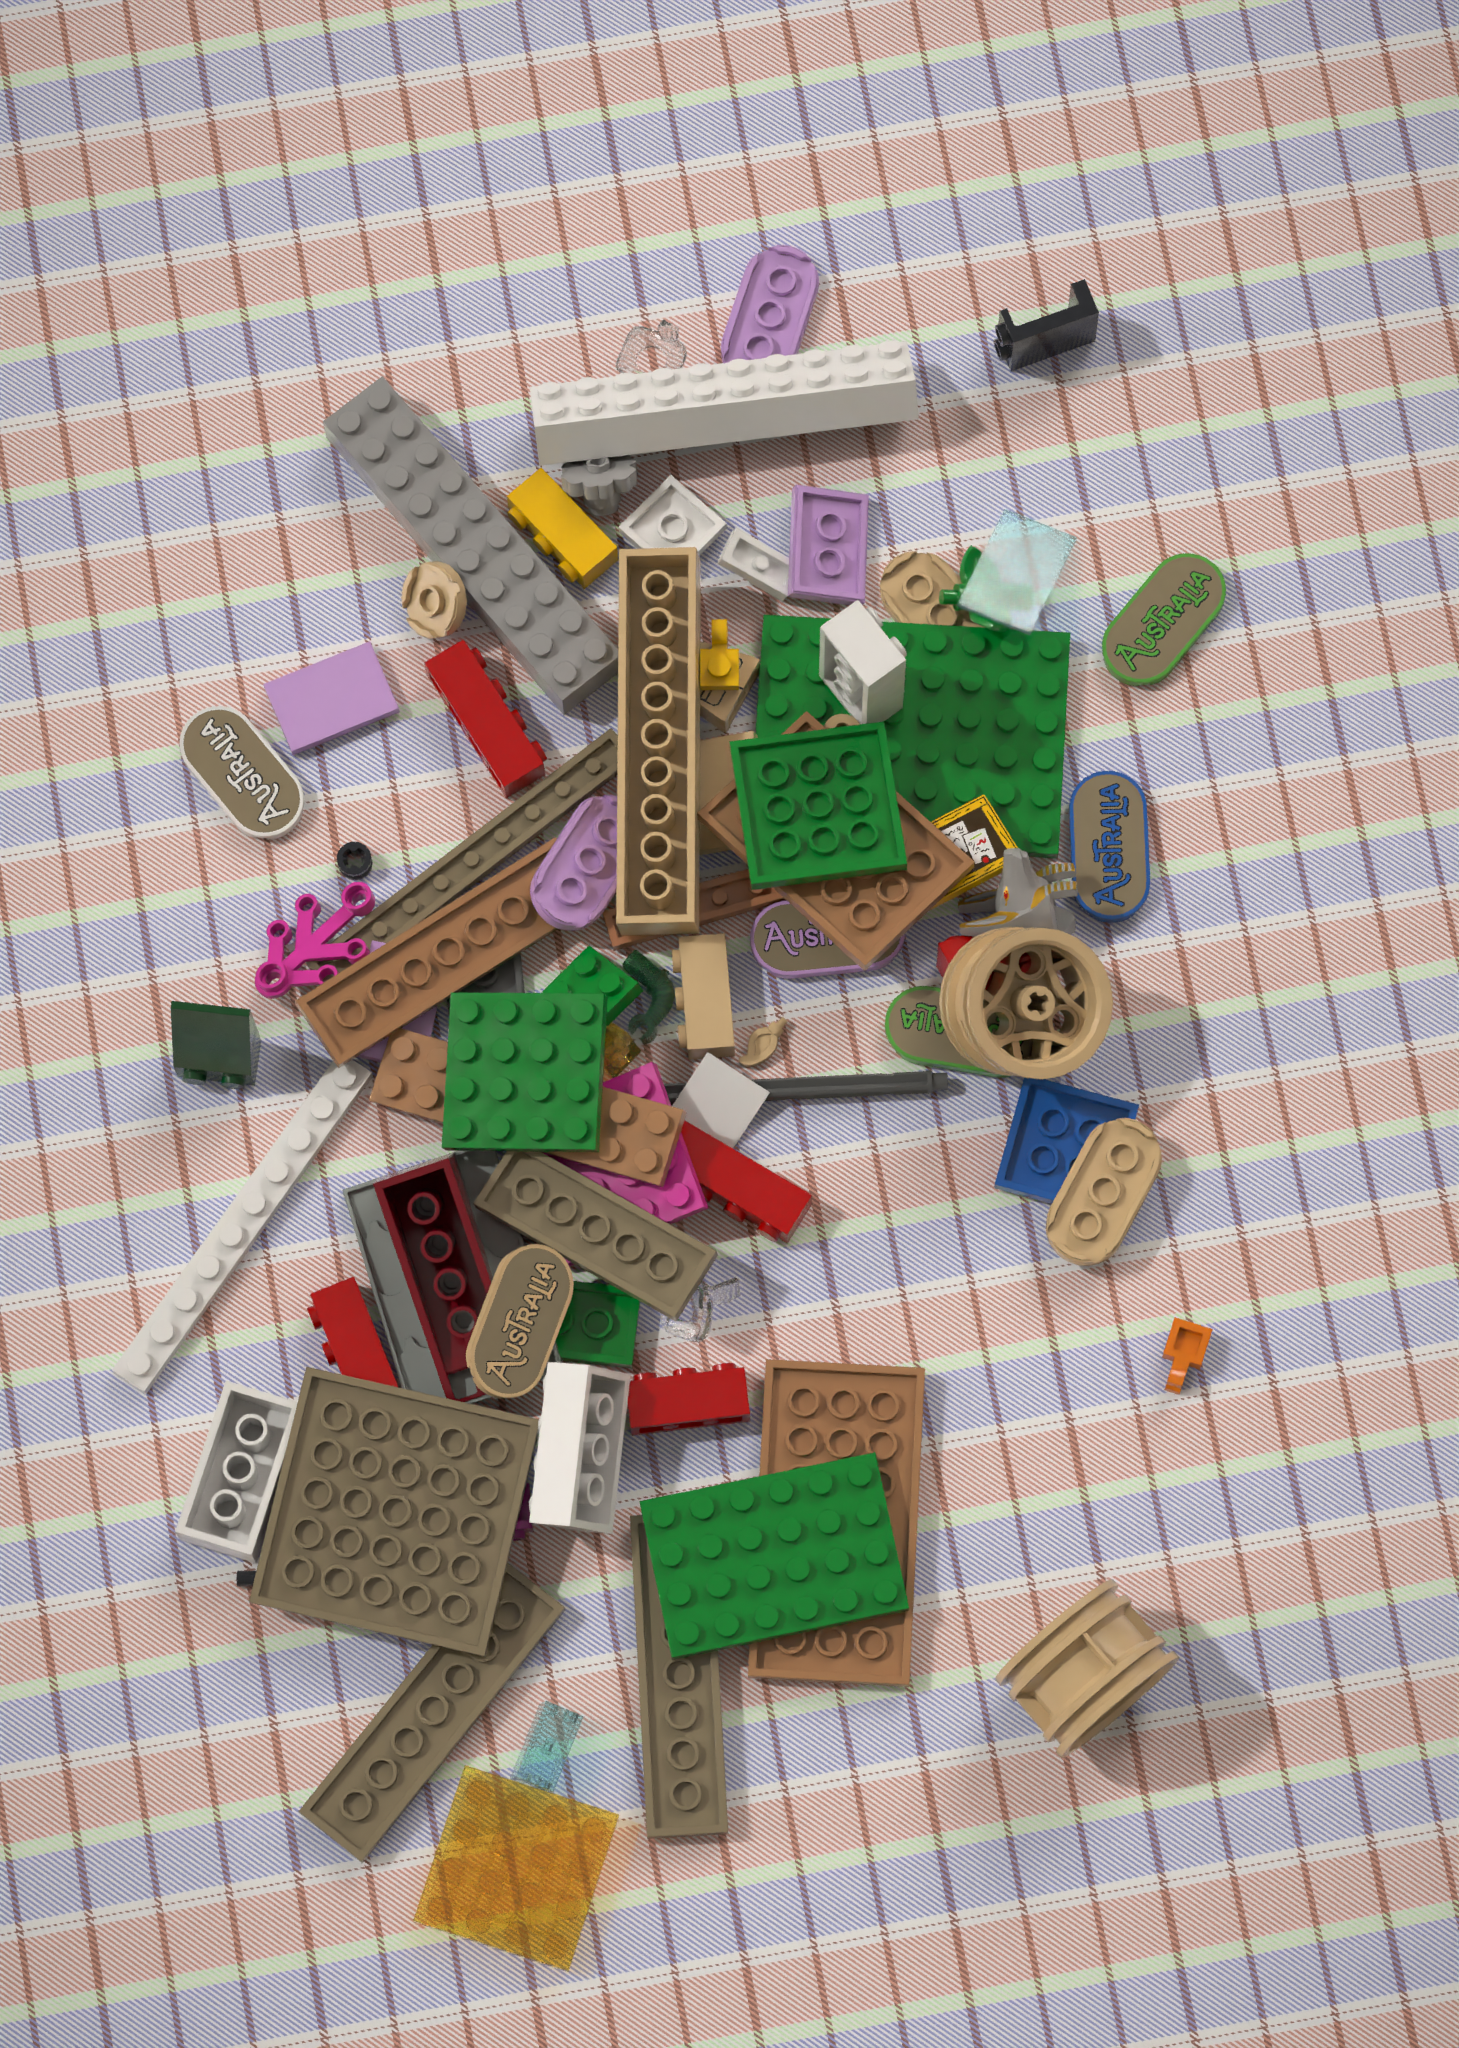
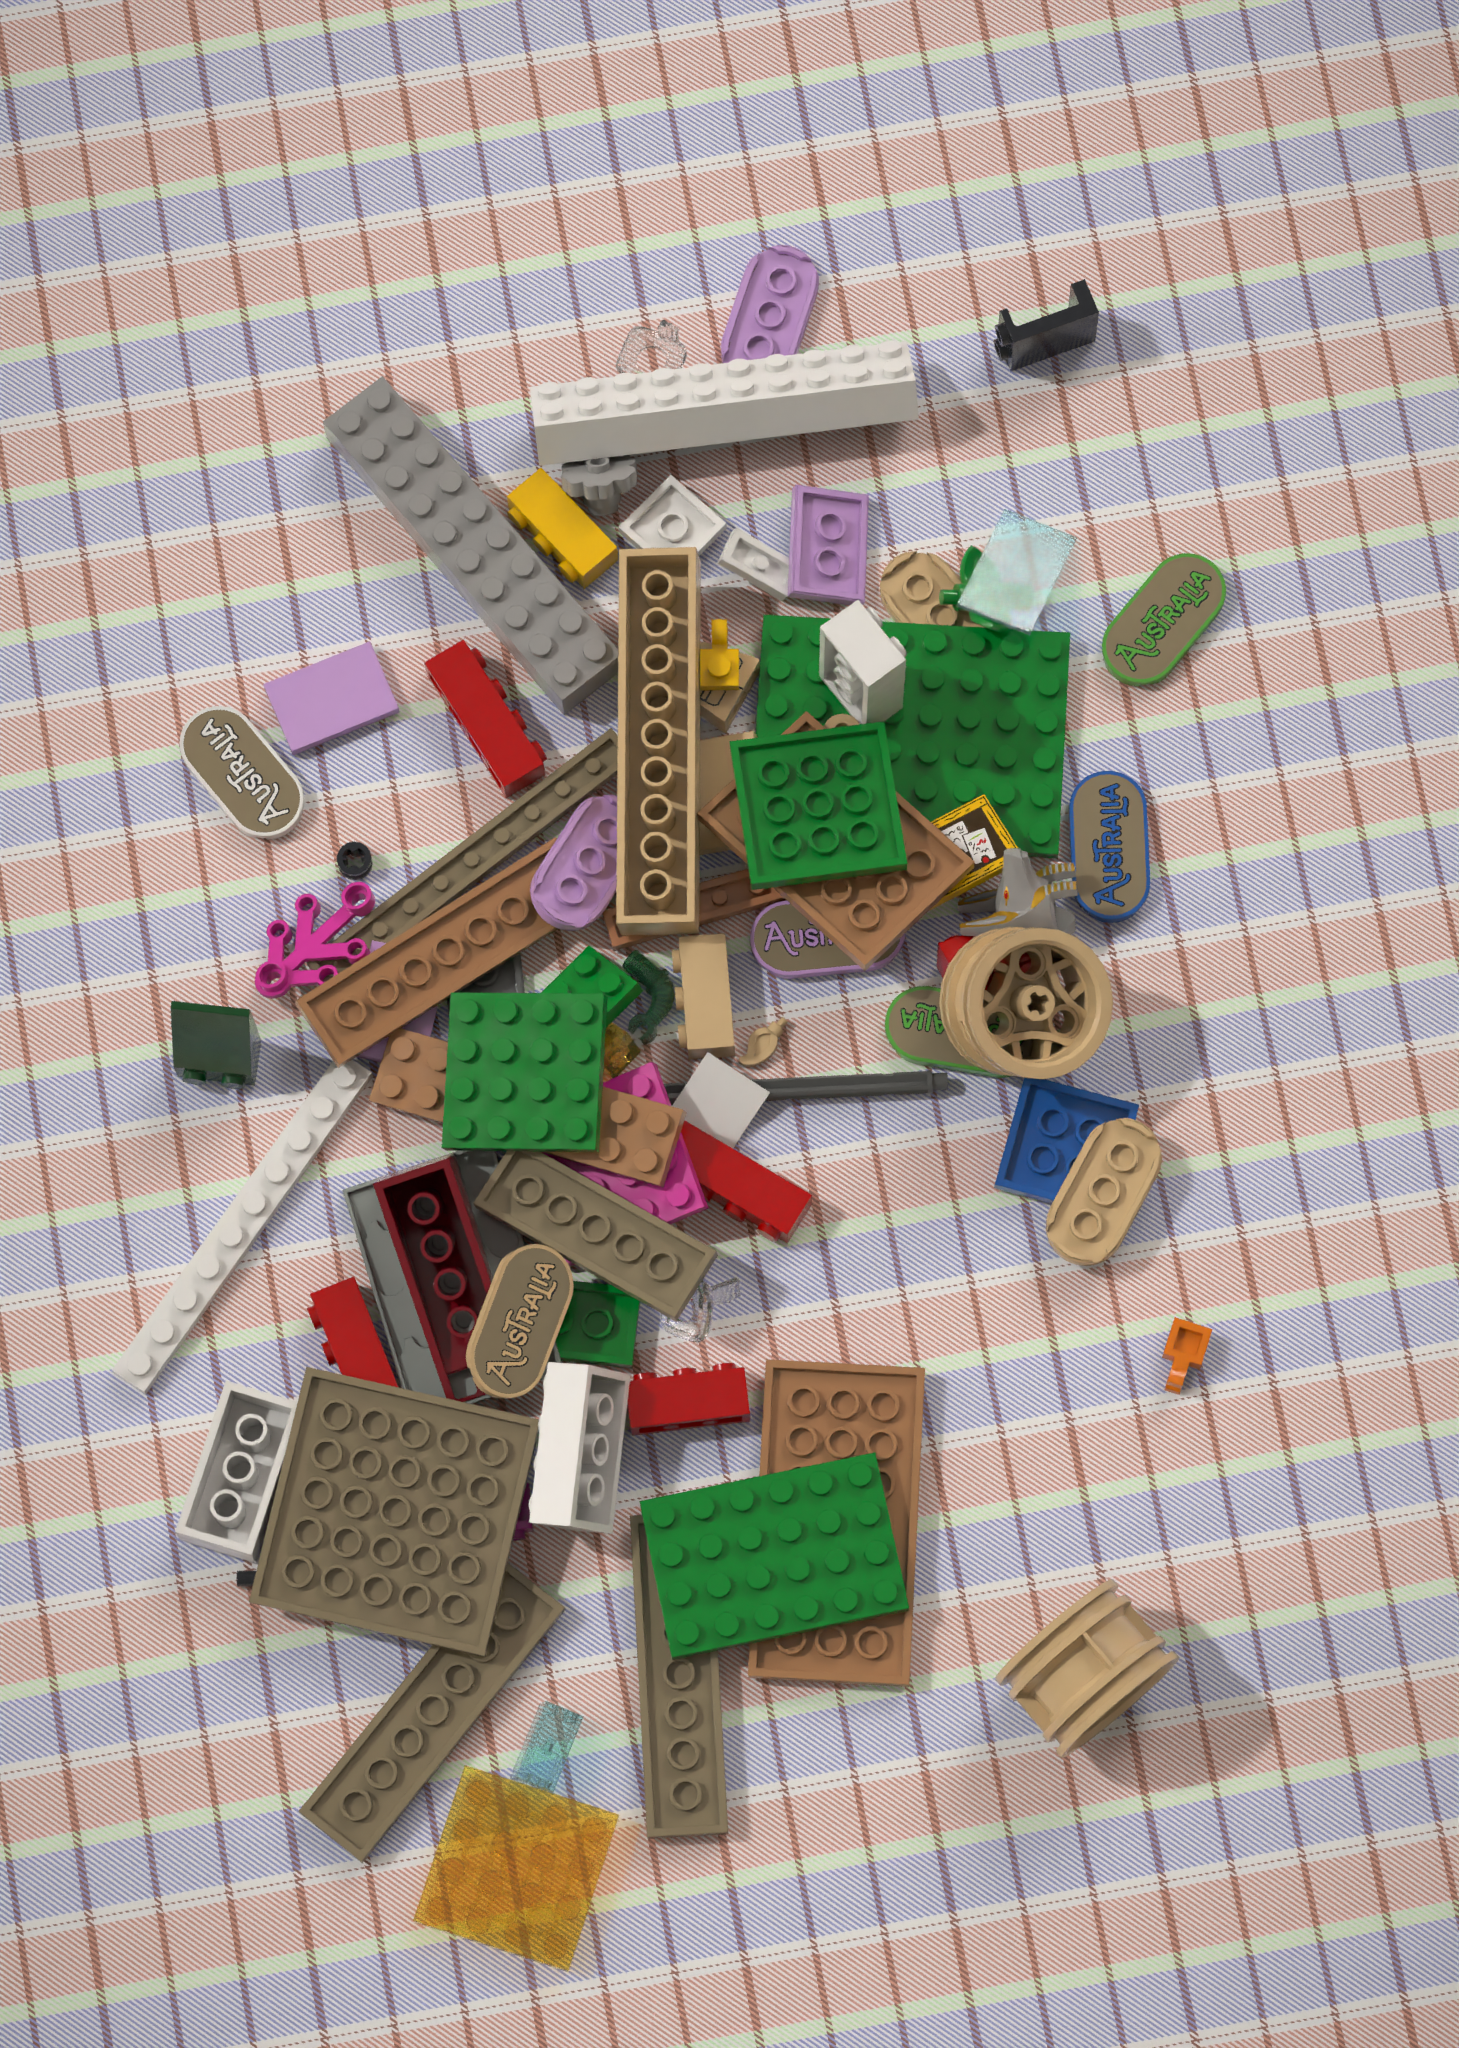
(434, 599): tan tile -> none

